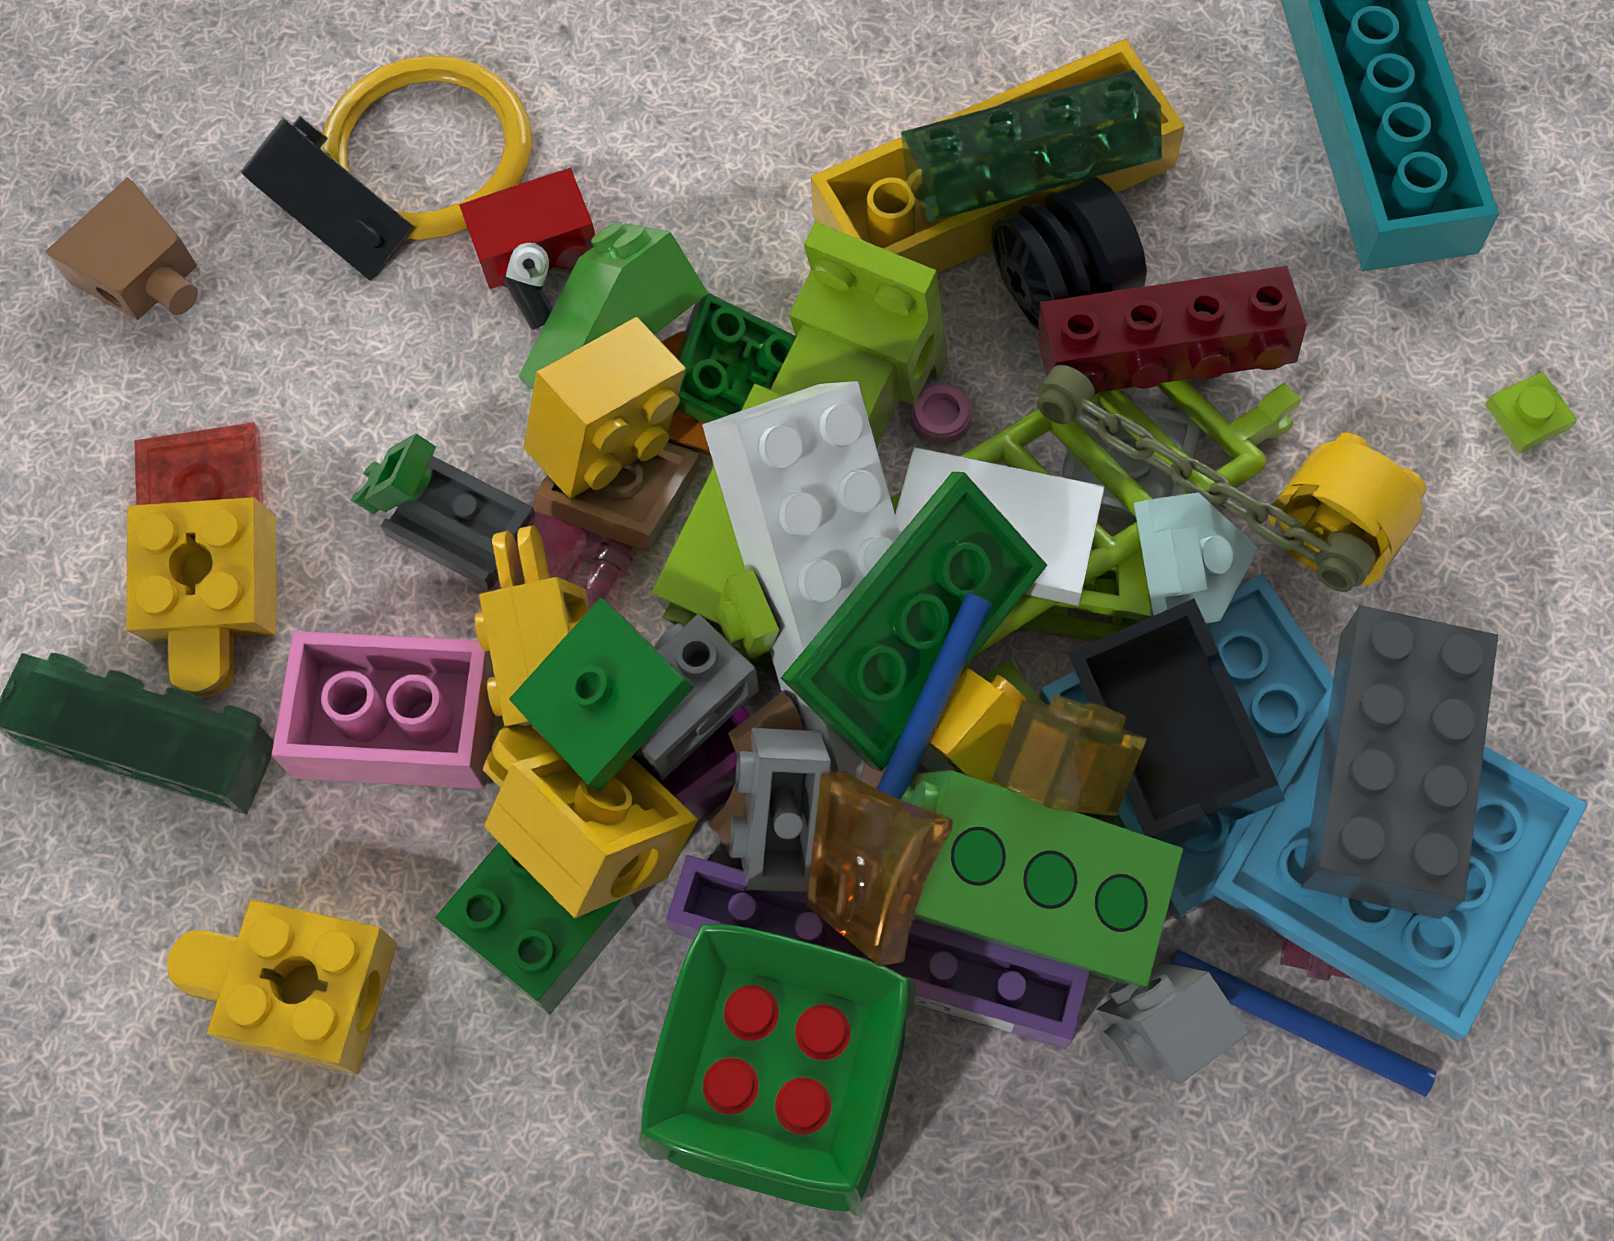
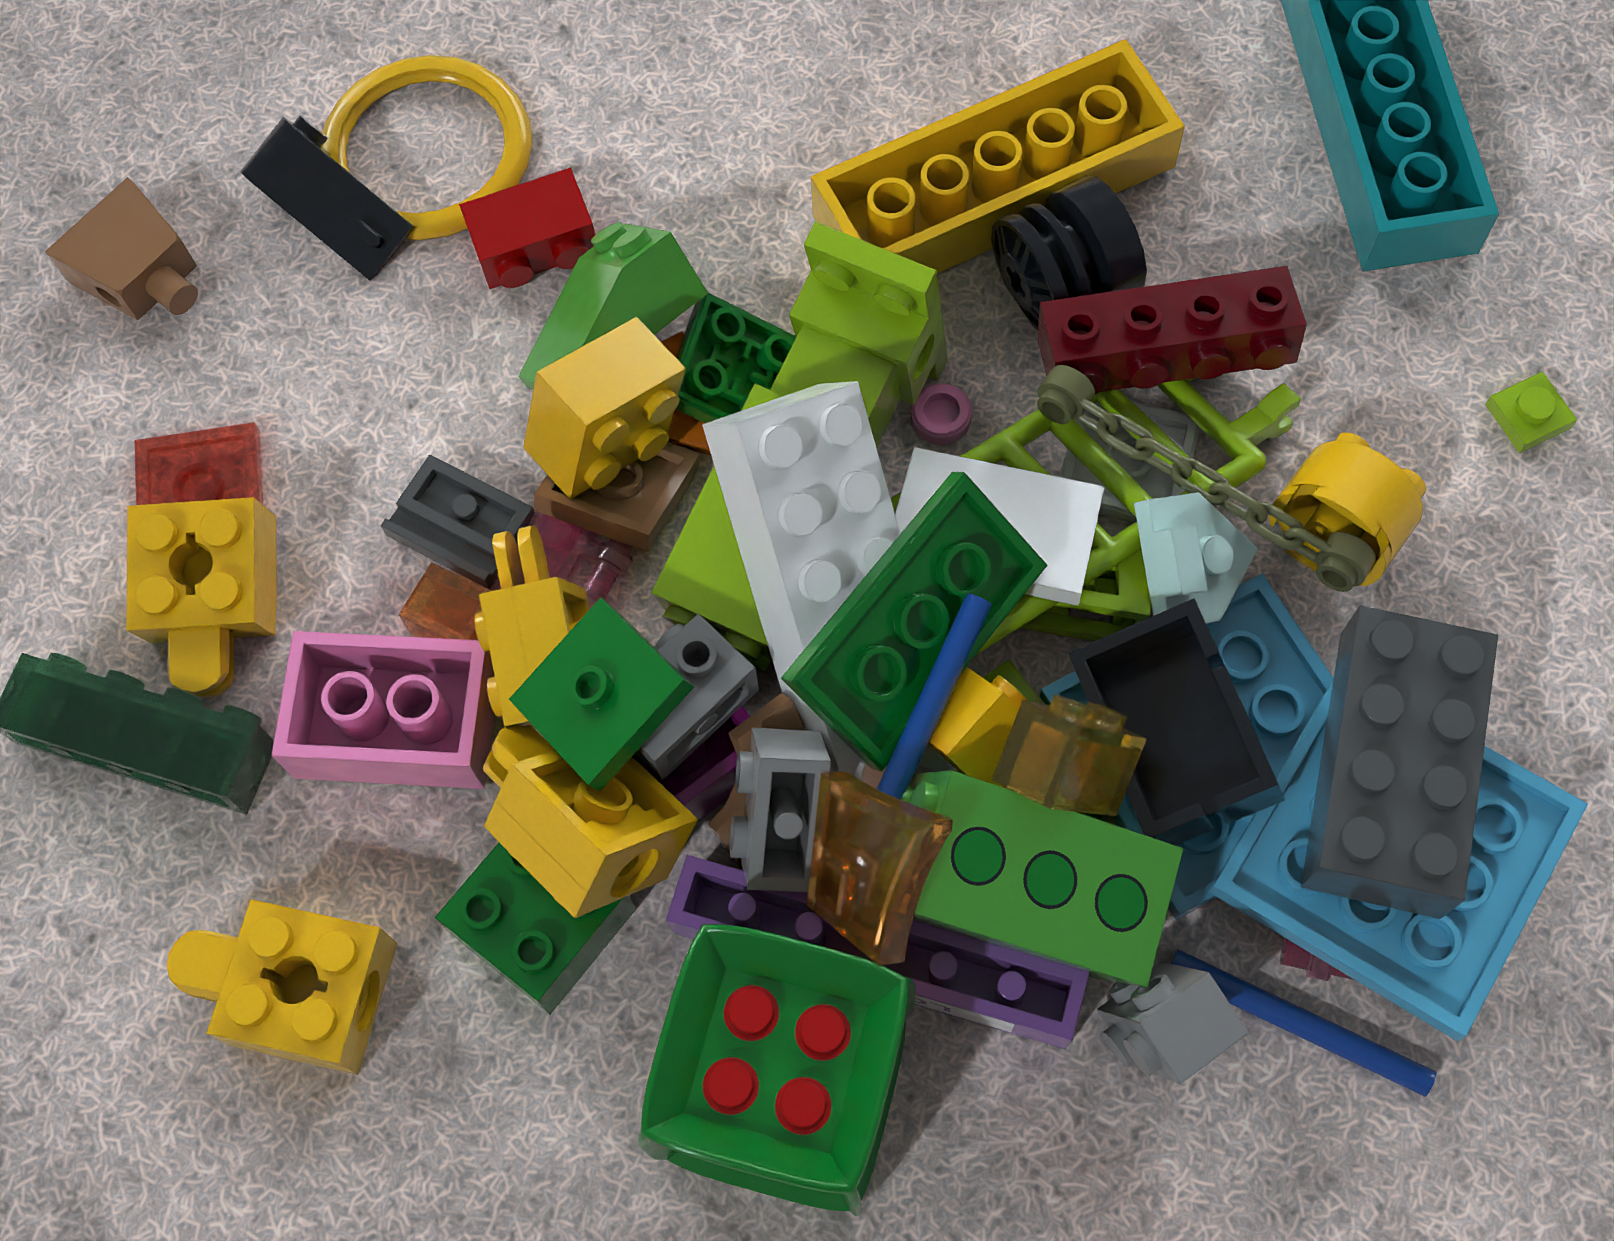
(399, 477): green plate -> none
(442, 606): none -> clear orange brick
(526, 281): arm -> none
(746, 615): lime plate -> none
(1032, 145): clear green brick -> none

